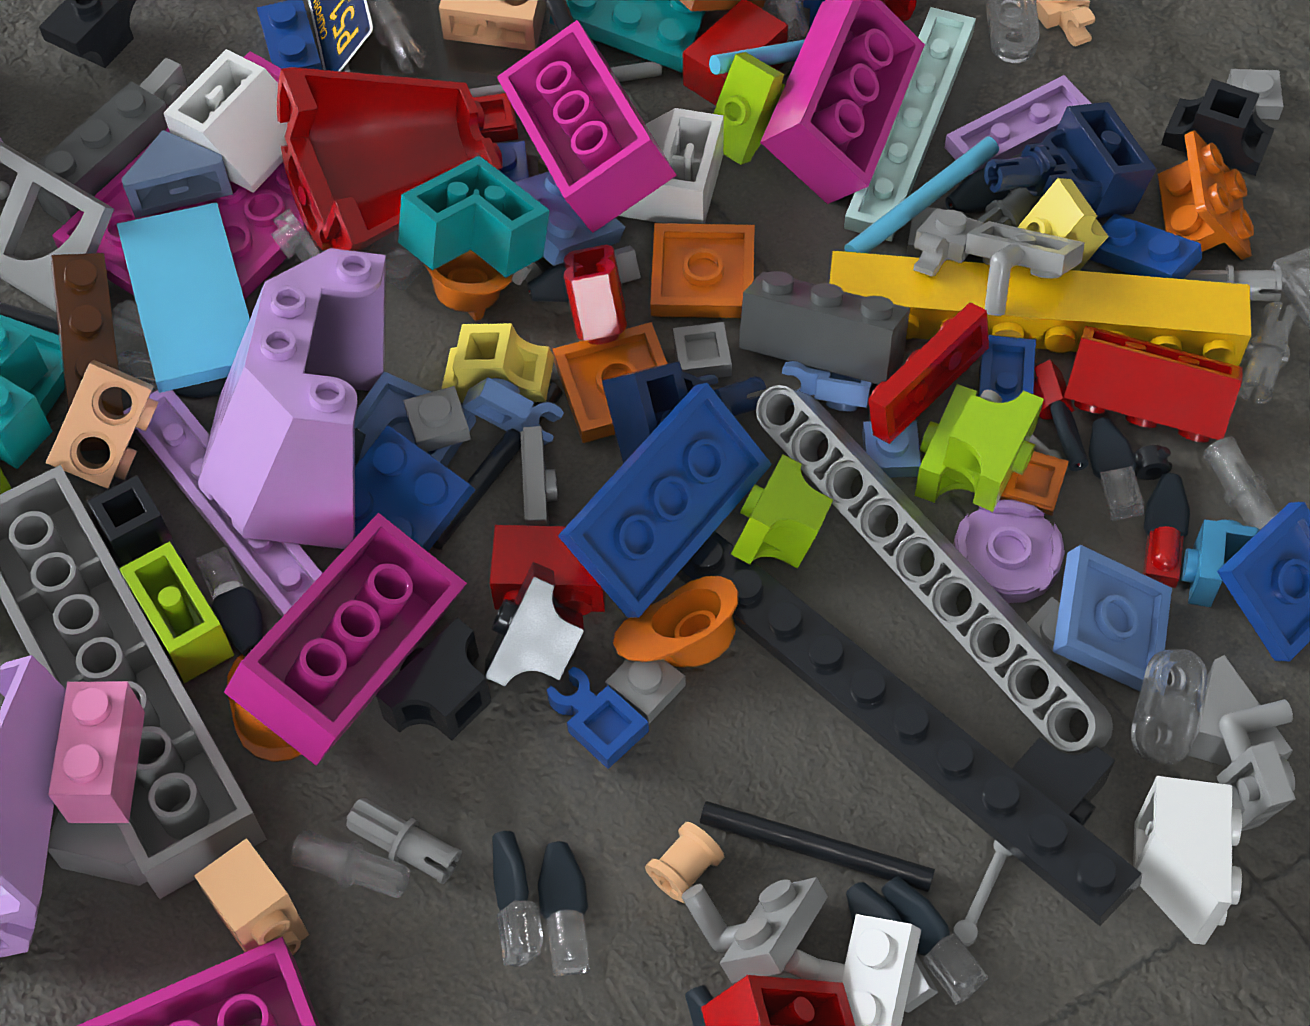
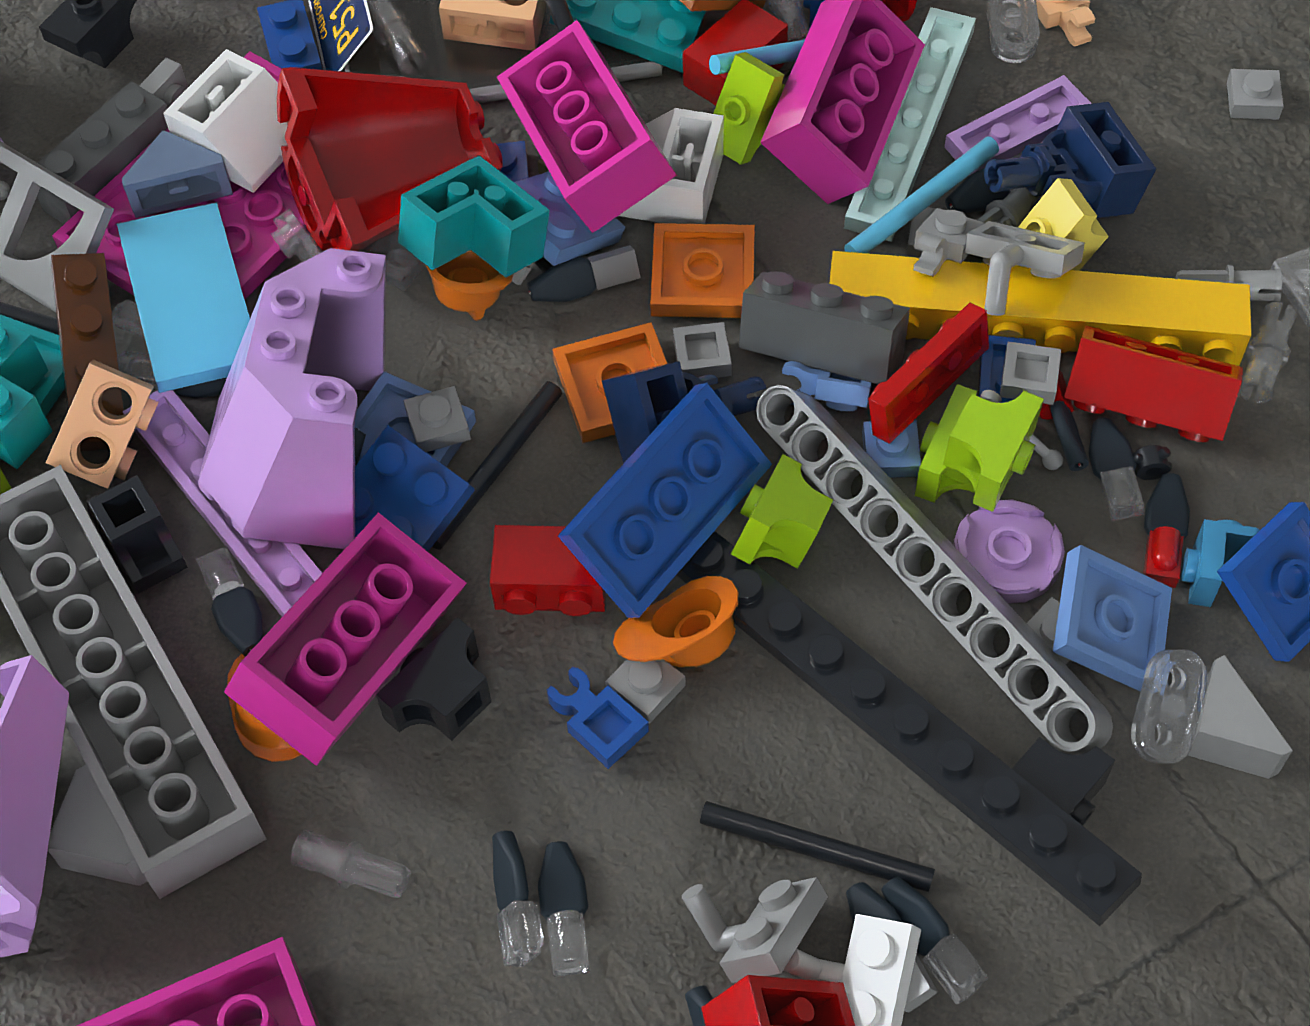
(97, 752): bright pink brick -> none
(177, 612): lime brick -> none
(251, 899): light nougat brick -> none
(403, 839): light grey axle -> none
(499, 118): red tile -> none
(501, 354): light yellow brick -> none
(503, 406): medium blue plate -> none
(533, 631): brick -> none
(538, 483): light grey plate -> none
(595, 294): red brick -> none
(684, 861): light nougat bush -> none
(967, 929): light grey hinge -> none
(1031, 370): none -> light grey plate
(1039, 483): orange tile -> none
(1146, 250): blue plate -> none
(1186, 853): white slope -> none
(1206, 200): orange bracket -> none
(1228, 120): black brick -> none
(1242, 487): clear pin -> none
(1258, 775): light grey plate -> none

